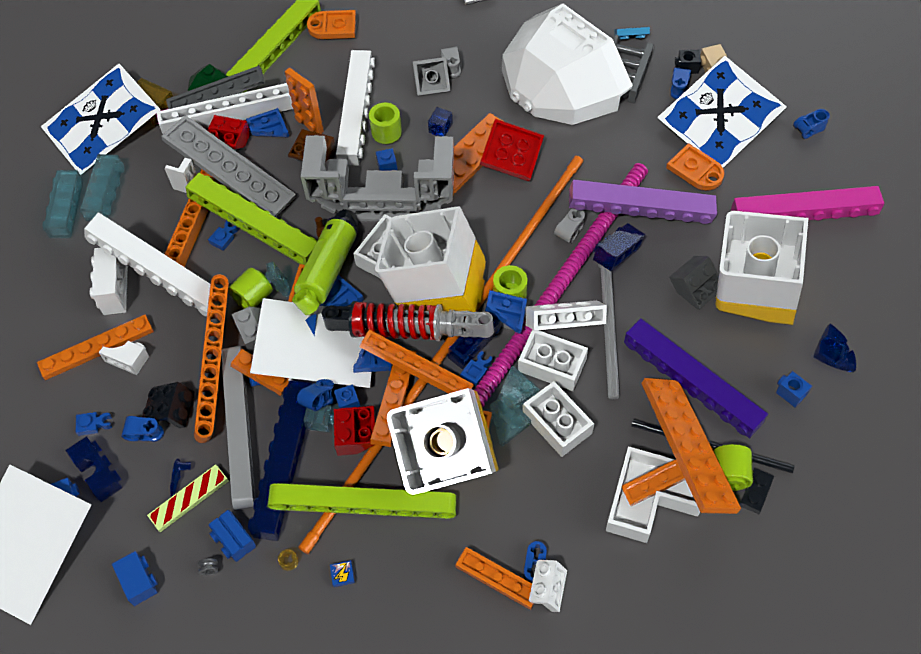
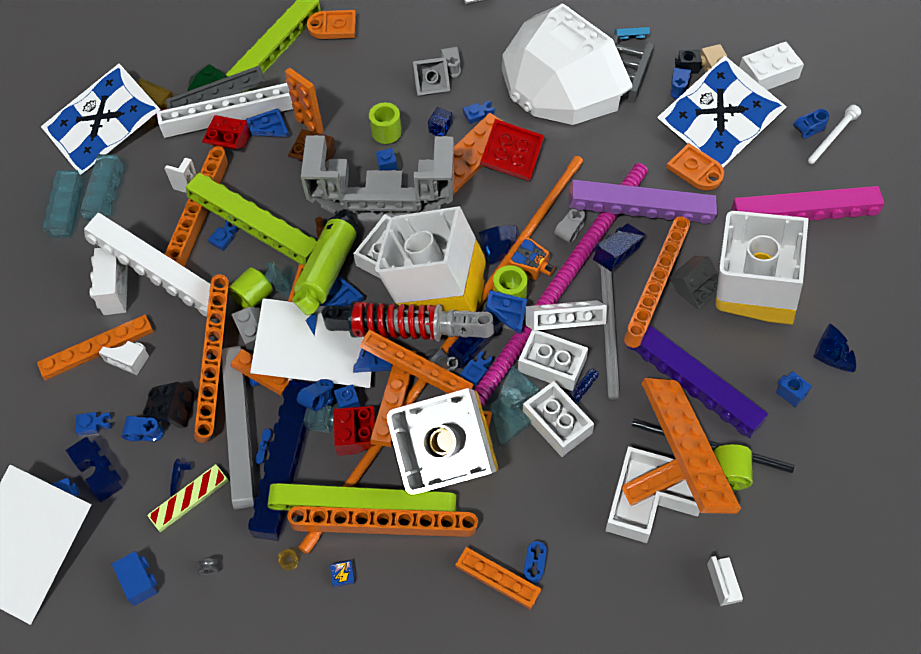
(228, 166): light grey plate -> none
(232, 536): blue brick -> none
(263, 447): none -> blue piece
(355, 107): white brick -> none
(374, 515): none -> orange beam
(441, 359): none -> dark grey bracket
(476, 112): none -> blue plate
(497, 241): none -> clear blue brick
(532, 259): none -> torso
(548, 584): white bracket -> none
(584, 385): none -> clear blue axle
(656, 282): none -> orange beam
(724, 581): none -> white panel
(756, 494): black plate -> none
(773, 65): none -> white brick
(851, 114): none -> white piece

